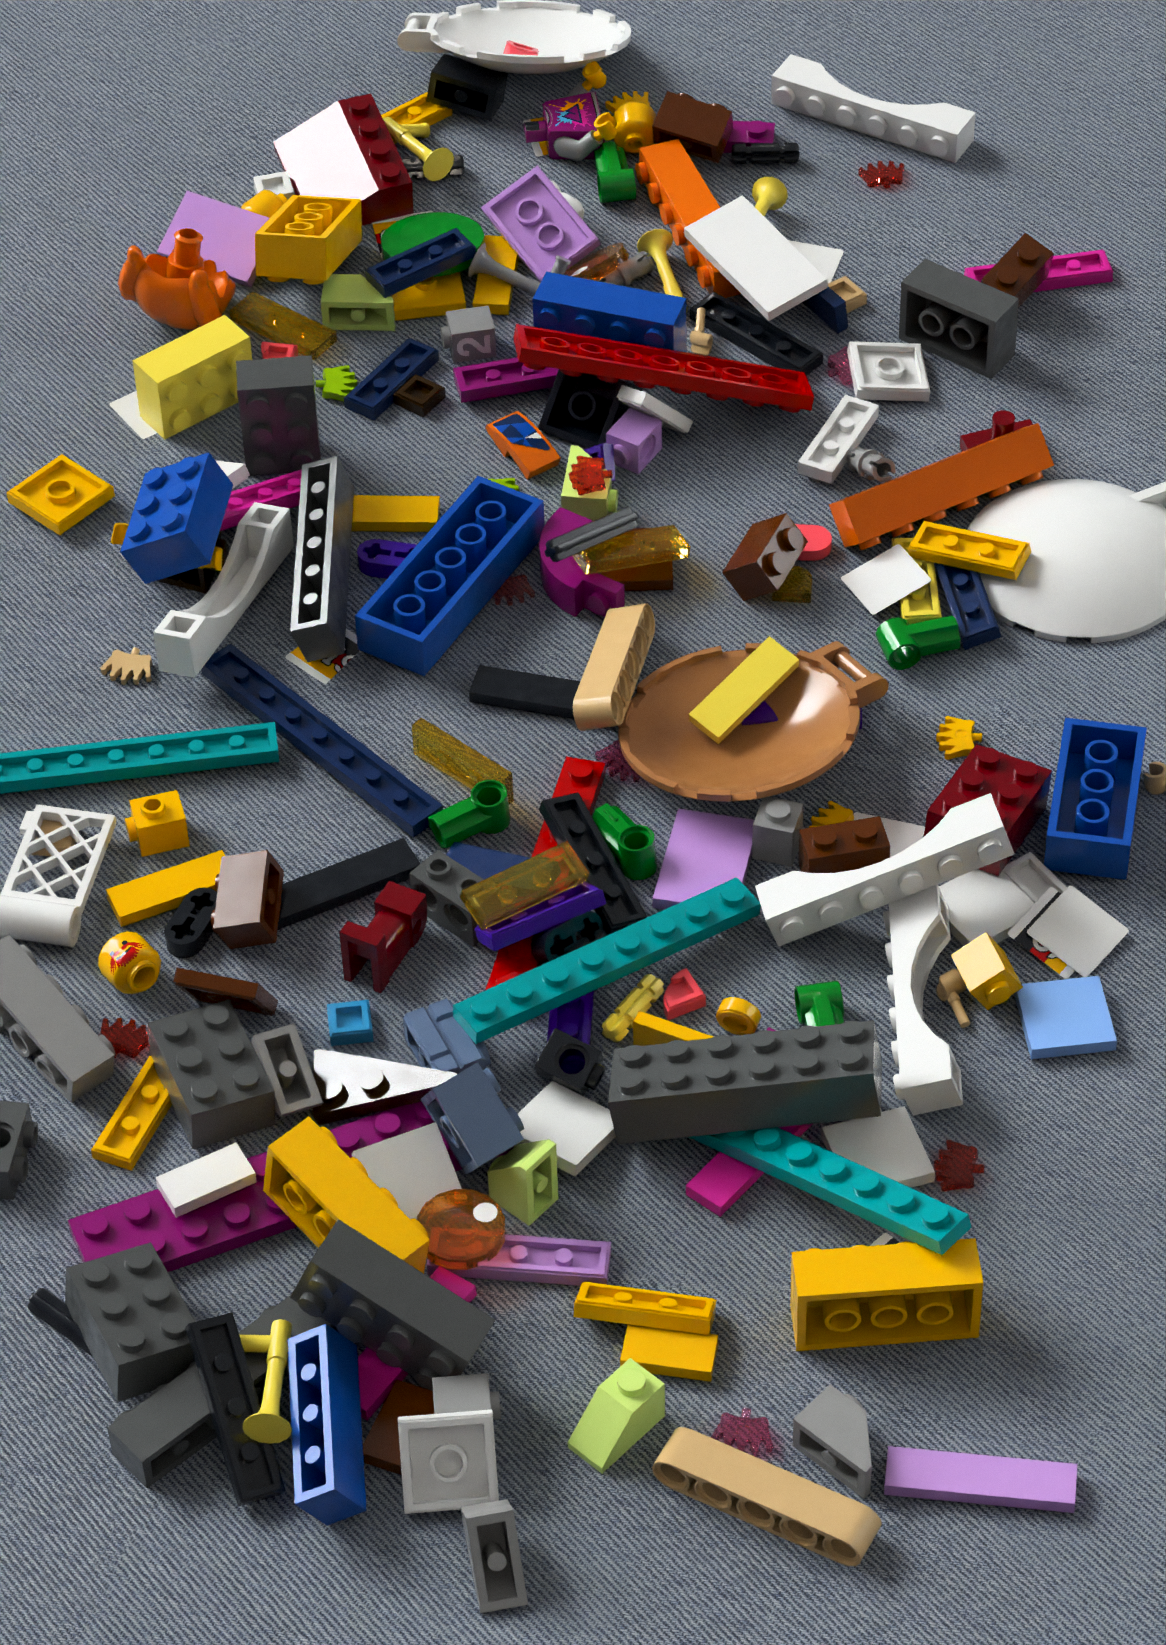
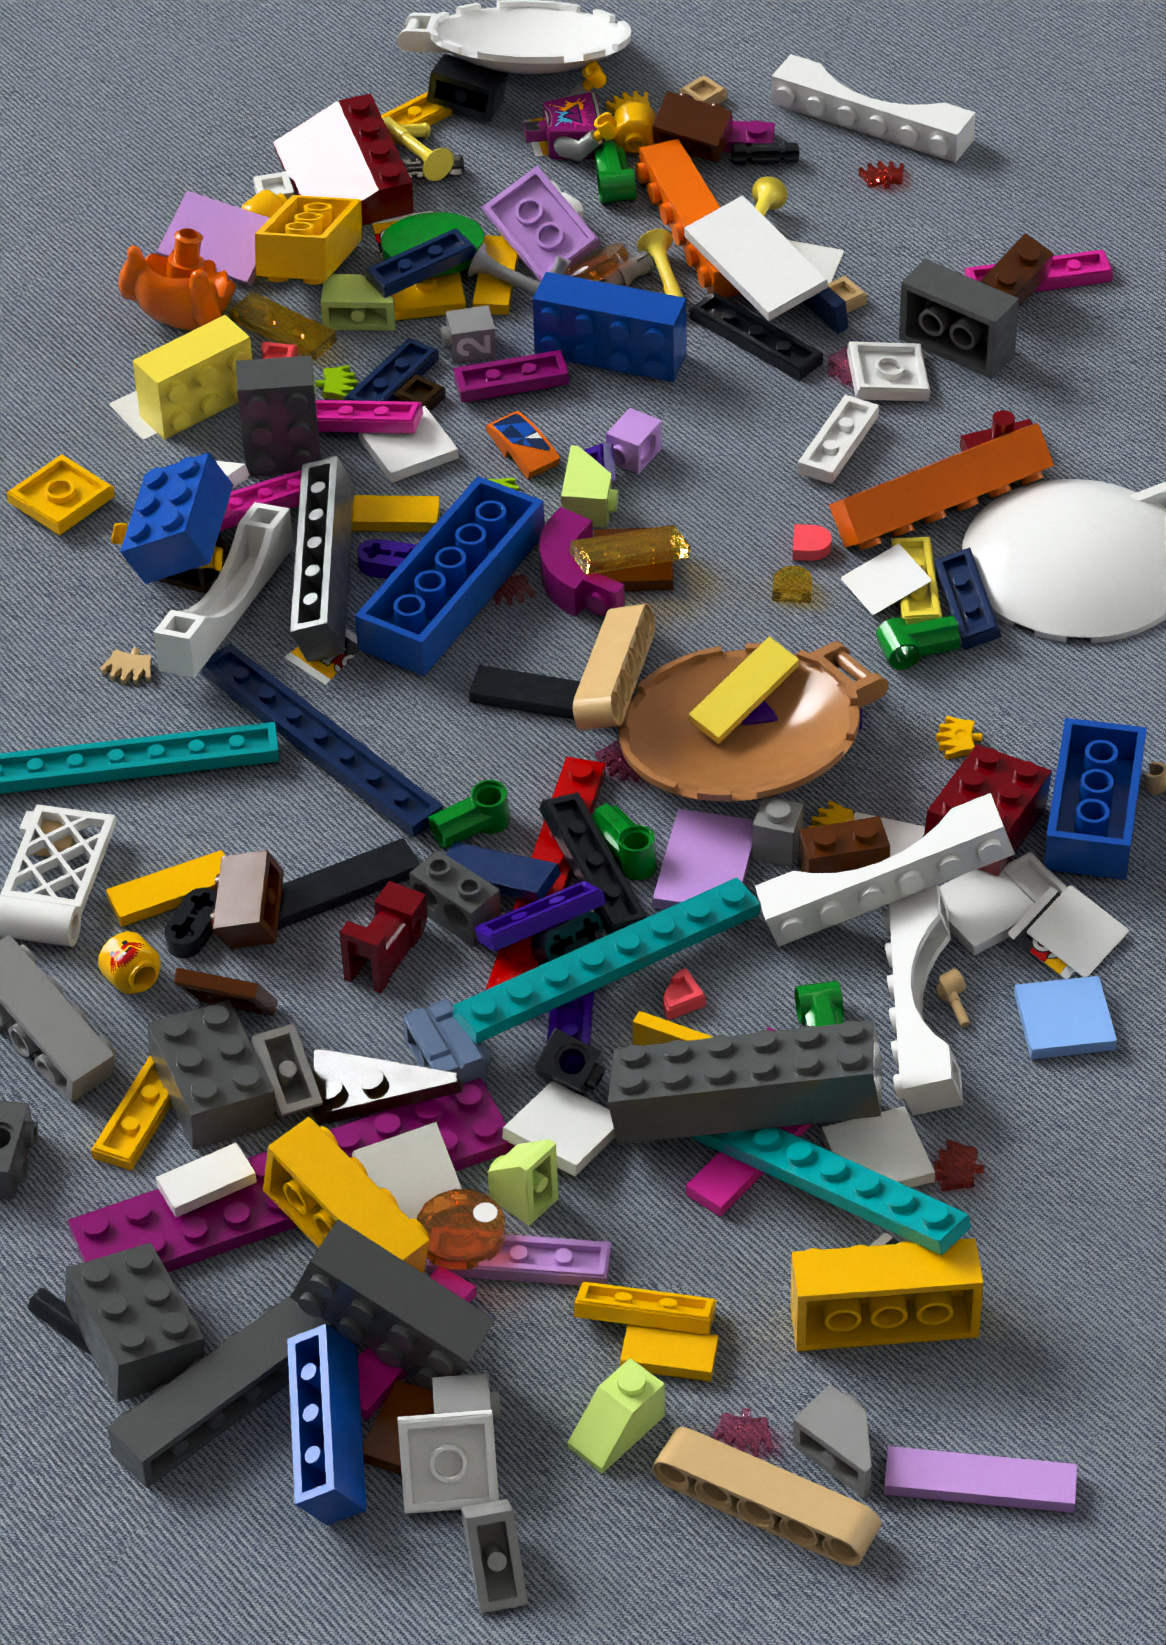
(125, 1039): clear red piece -> none
(157, 823): yellow brick -> none
(230, 1401): black tile -> none
(267, 1424): light yellow piece -> none
(349, 1022): dark azure tile -> none
(368, 416): none -> dark pink tile
(409, 454): none -> white tile
(456, 757): clear yellow tile -> none
(473, 1117): sand blue brick -> none
(519, 49): coral tile -> none
(524, 885): clear yellow tile -> none
(583, 408): black slope -> none
(589, 475): clear red piece -> none
(591, 534): black axle -> none
(637, 1000): light yellow axle -> none
(651, 406): white tile -> none
(662, 367): red plate -> none
(701, 341): tan hand -> none
(705, 90): none -> tan tile
(738, 1016): yellow tile -> none
(765, 557): reddish brown brick -> none
(872, 465): light grey pin -> none
(969, 550): yellow tile -> none
(986, 971): yellow brick -> none

